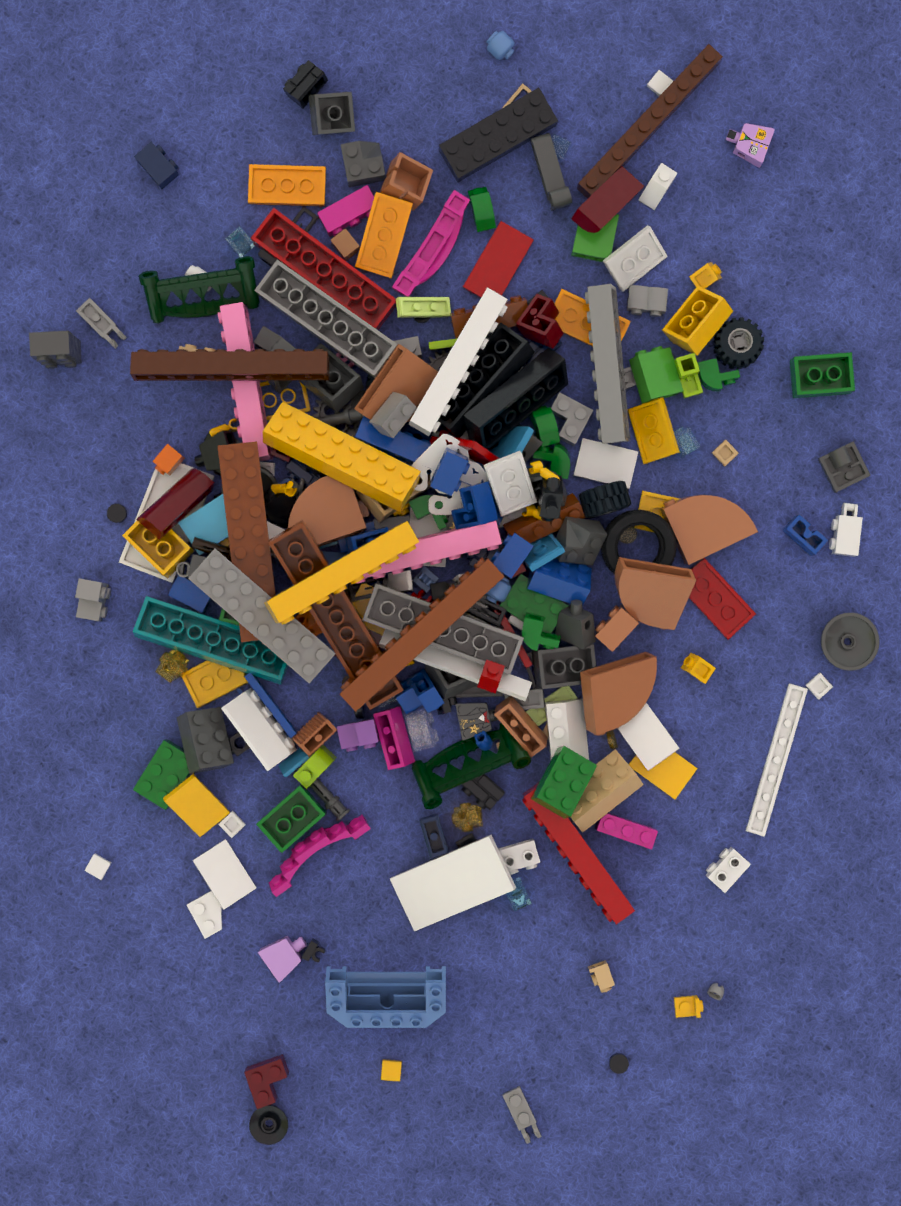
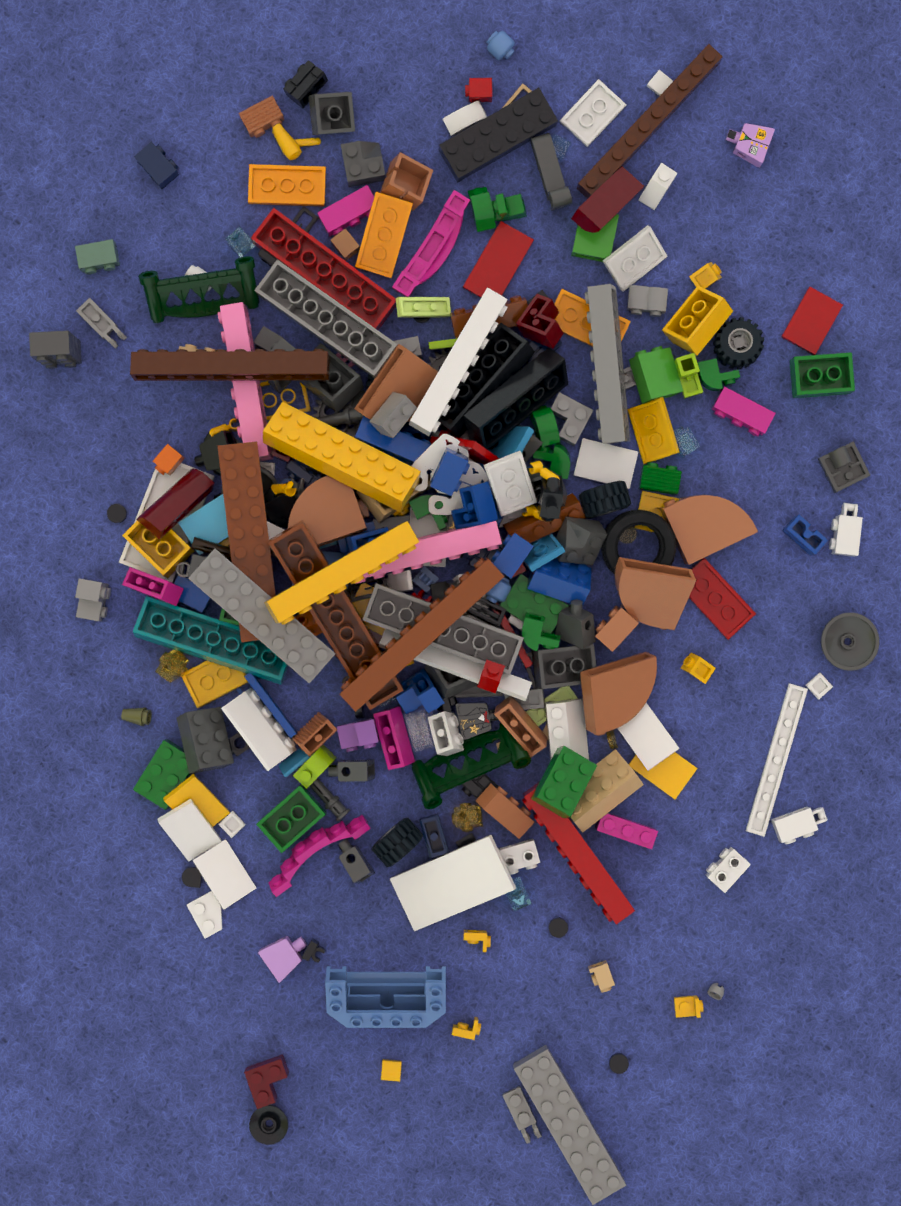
(97, 256): none -> sand green brick
(98, 866): white tile -> none
(138, 716): none -> olive cone
(153, 586): none -> dark pink brick
(189, 830): none -> white tile
(191, 877): none -> black tile
(261, 117): none -> nougat brick
(290, 146): none -> yellow piece
(359, 770): none -> dark grey torso
(360, 868): none -> dark grey torso
(397, 842): none -> black wheel
(446, 733): none -> white brick
(463, 1030): none -> yellow bracket
(464, 118): none -> white slope
(475, 936): none -> yellow bracket
(479, 89): none -> red brick
(483, 745): blue hose -> none
(505, 810): none -> nougat brick
(508, 207): none -> green brick
(558, 927): none -> black tile
(569, 1124): none -> light grey brick
(593, 113): none -> white tile
(660, 479): none -> green brick
(725, 453): tan tile -> none
(743, 412): none -> dark pink brick
(798, 824): none -> white brick
(812, 320): none -> red tile

